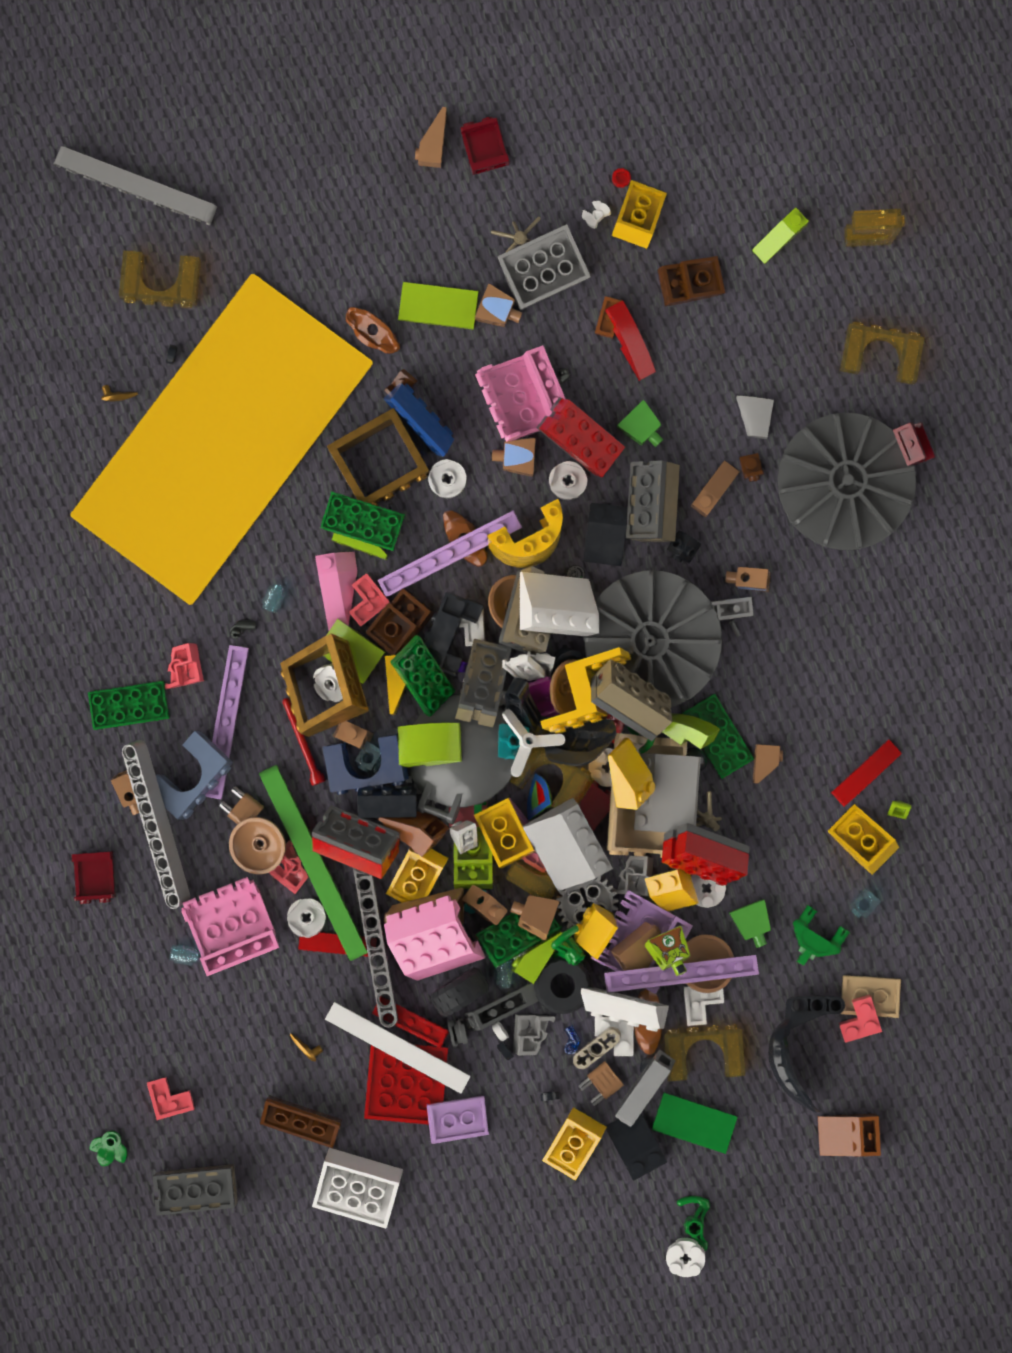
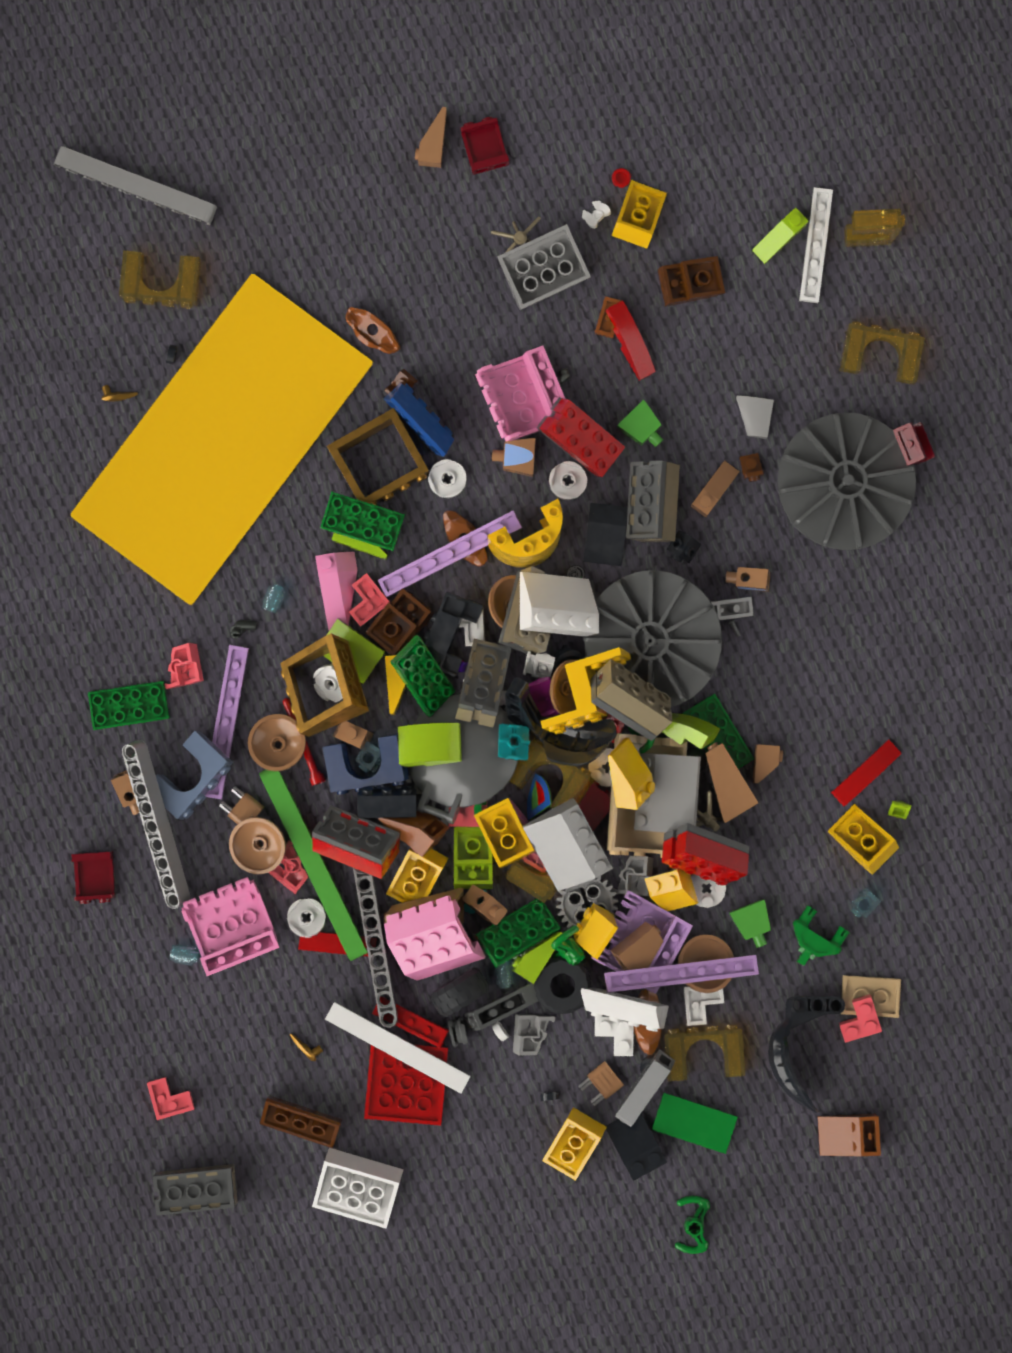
(109, 1151): green plate -> none
(267, 733): none -> medium nougat dish
(438, 305): lime tile -> none
(457, 1119): lavender tile -> none
(464, 835): white slope -> none
(497, 308): medium nougat torso -> none
(505, 1051): black tile -> none
(524, 668): white plate -> none
(535, 741): white piece -> none
(536, 915): medium nougat torso -> none
(573, 1041): clear blue arm -> none
(604, 1035): dark tan beam -> none
(669, 950): torso -> none
(685, 1268): white plate -> none
(729, 785): none -> medium nougat slope
(816, 245): none -> white plate

